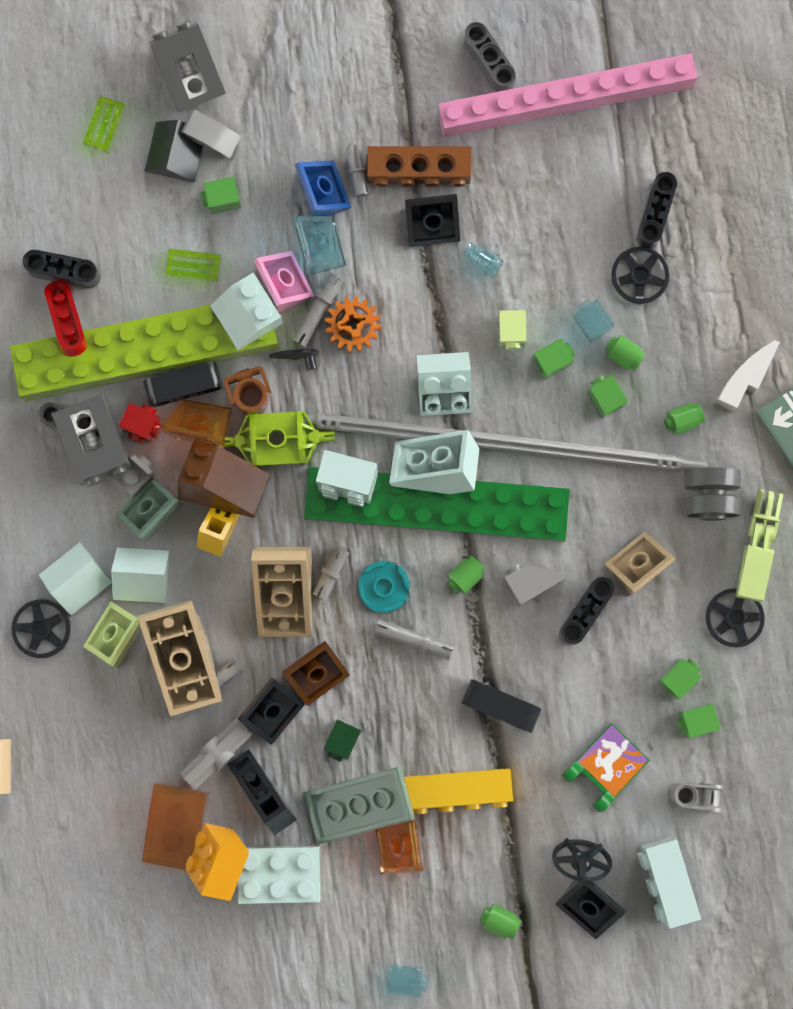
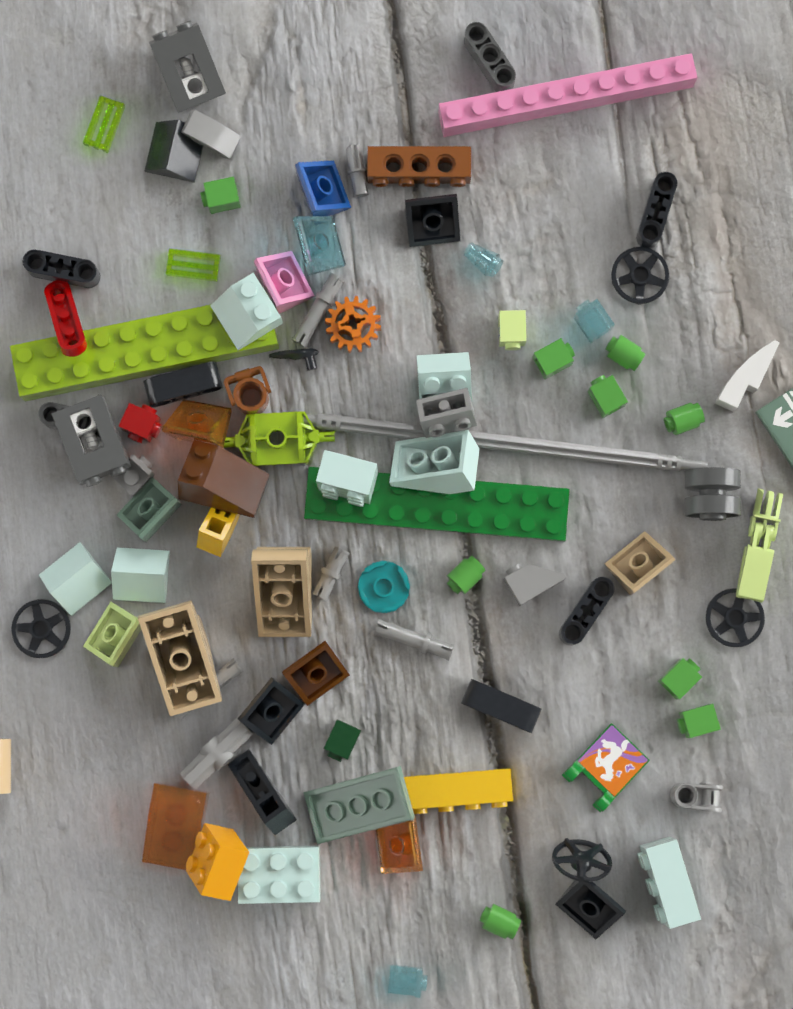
(446, 413): none -> light grey brick

